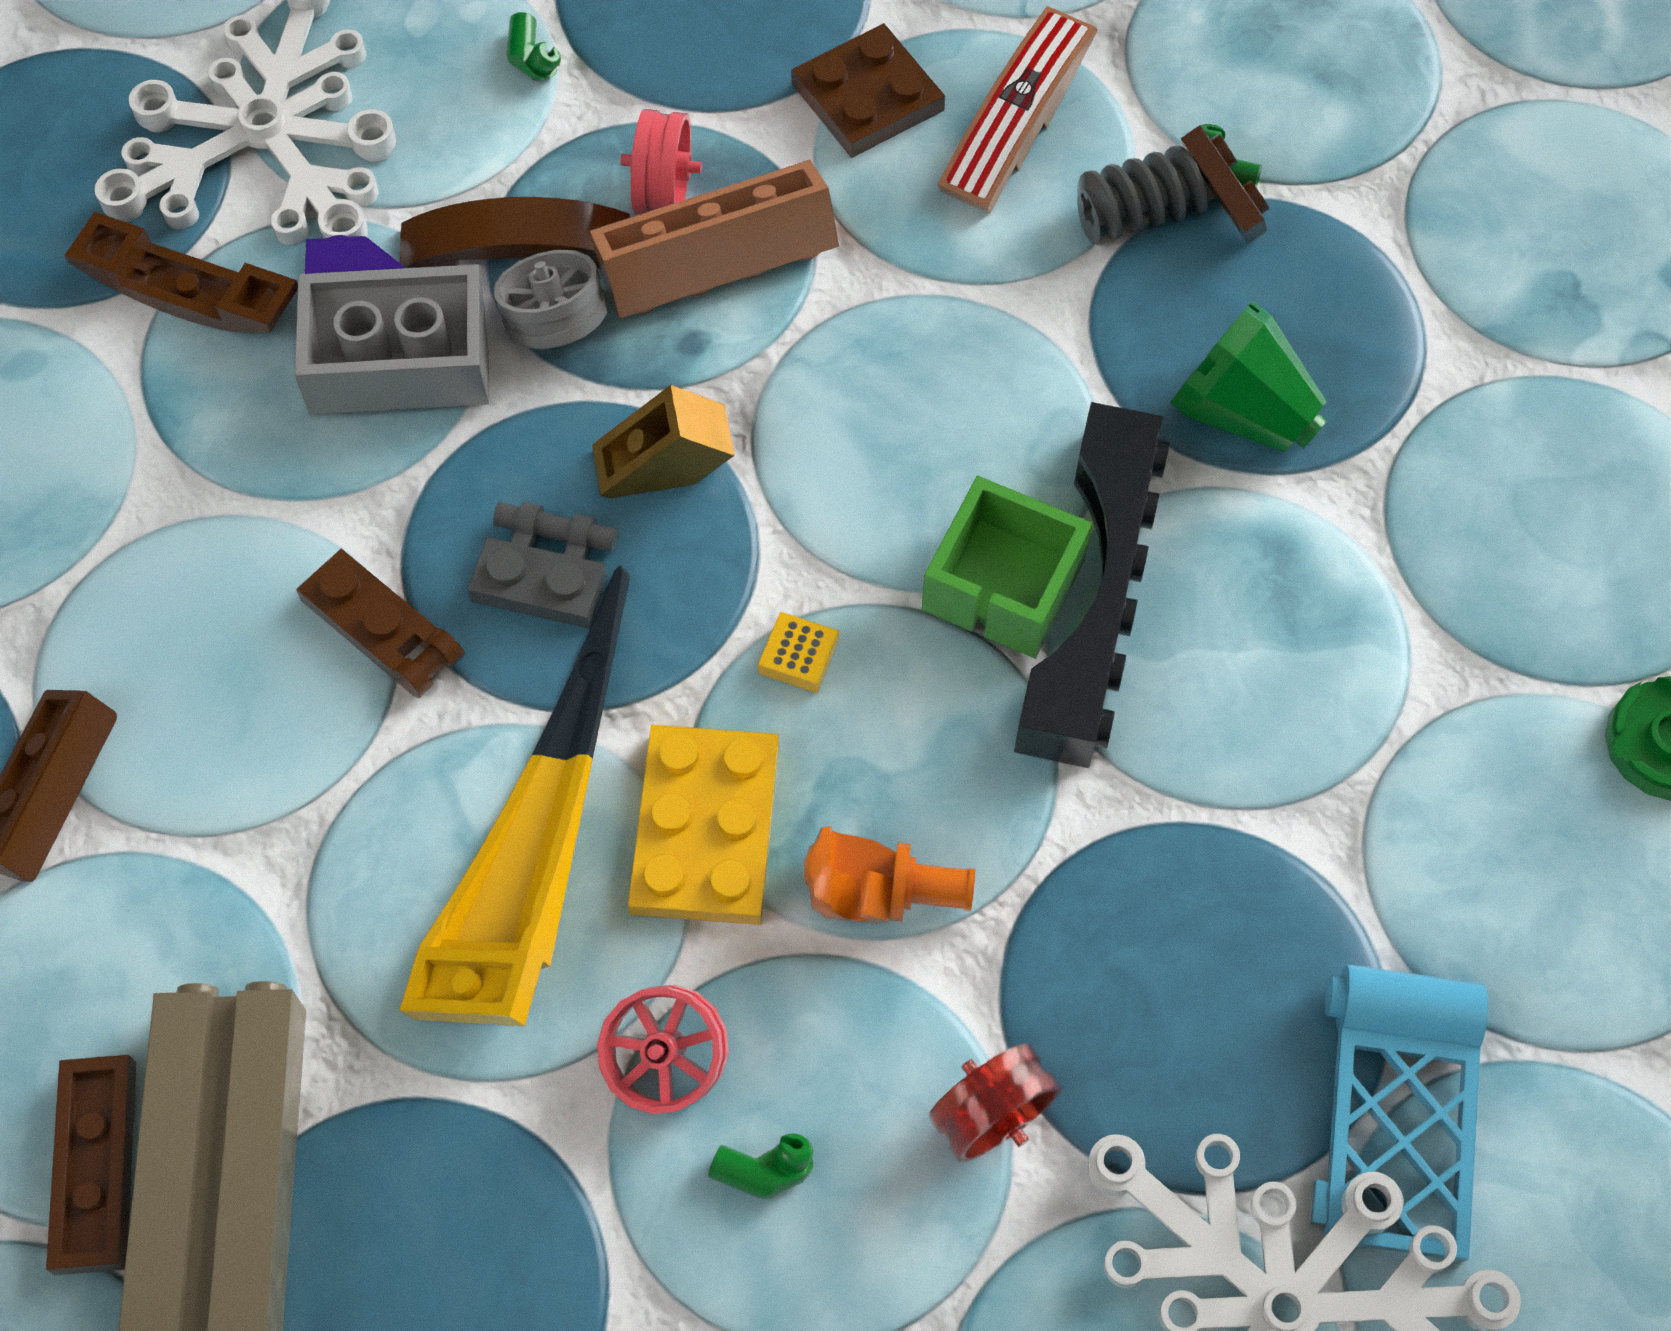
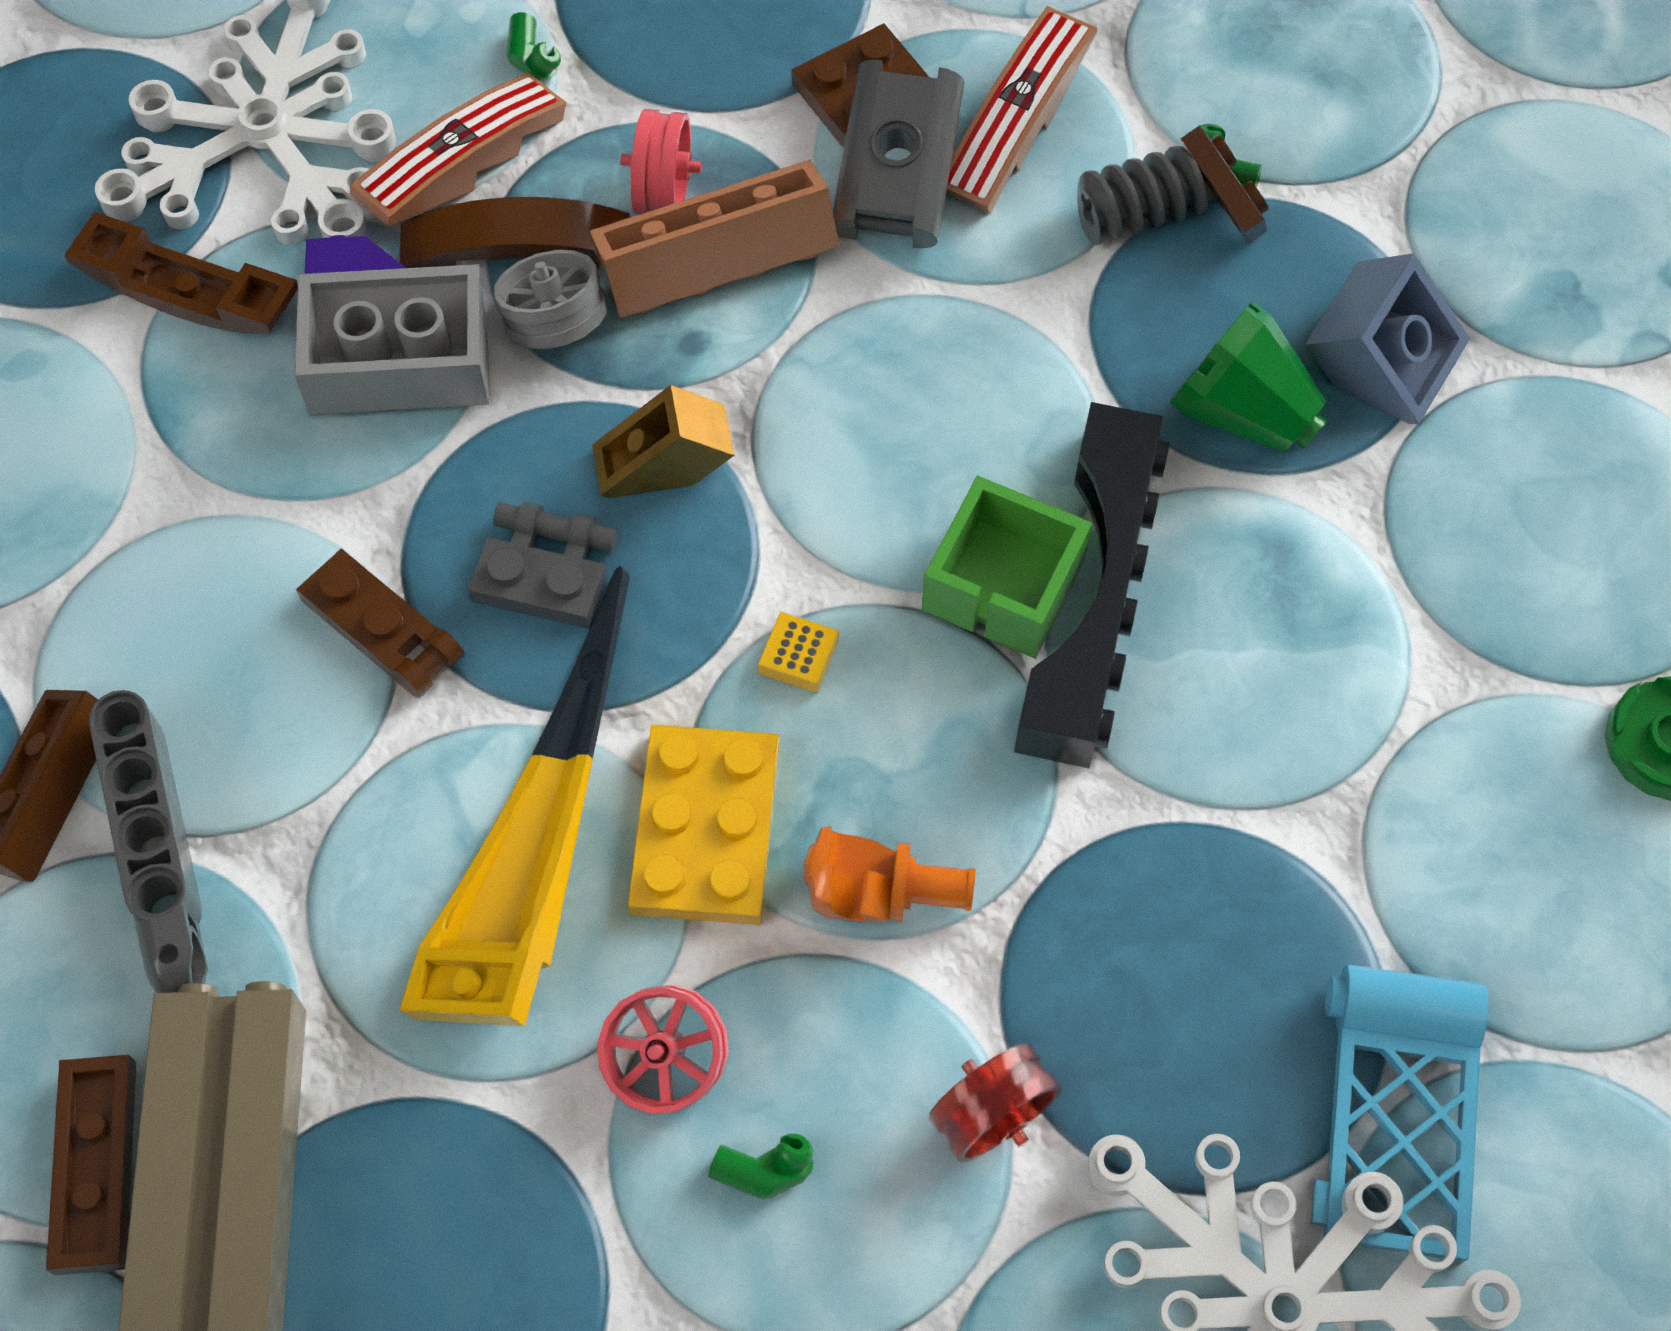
(168, 939): none -> dark grey piece
(450, 151): none -> slope
(906, 114): none -> dark grey piece
(1389, 337): none -> sand blue slope

